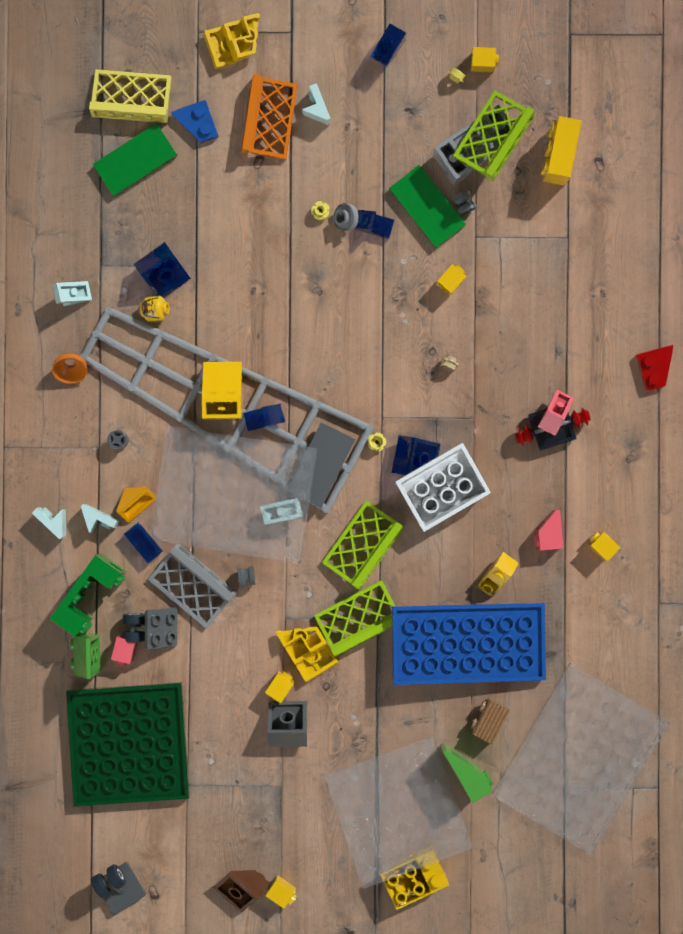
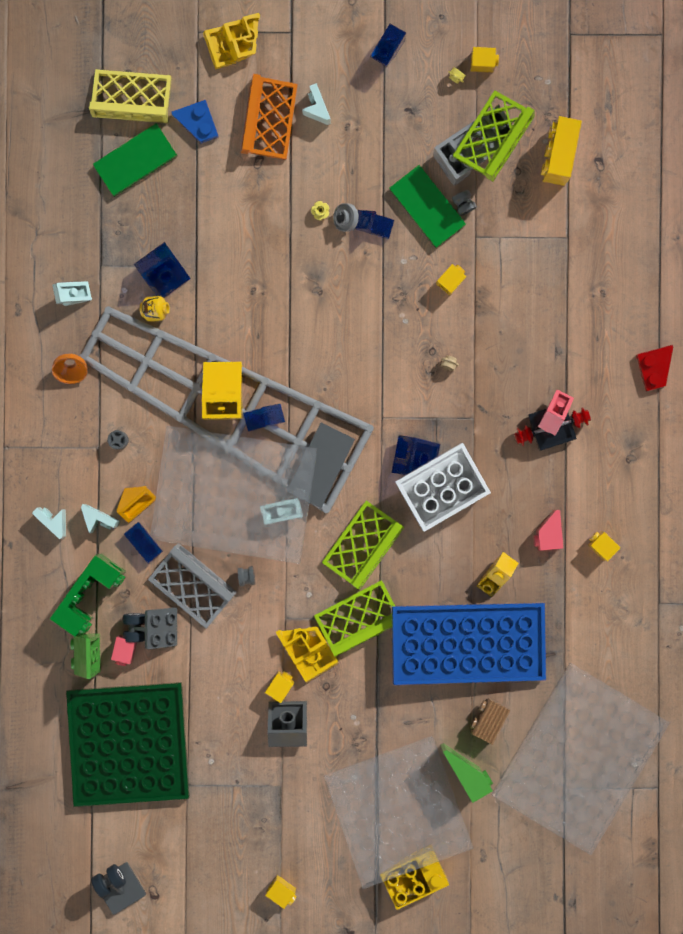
(242, 887): reddish brown slope -> none
(377, 447): light yellow plate -> none

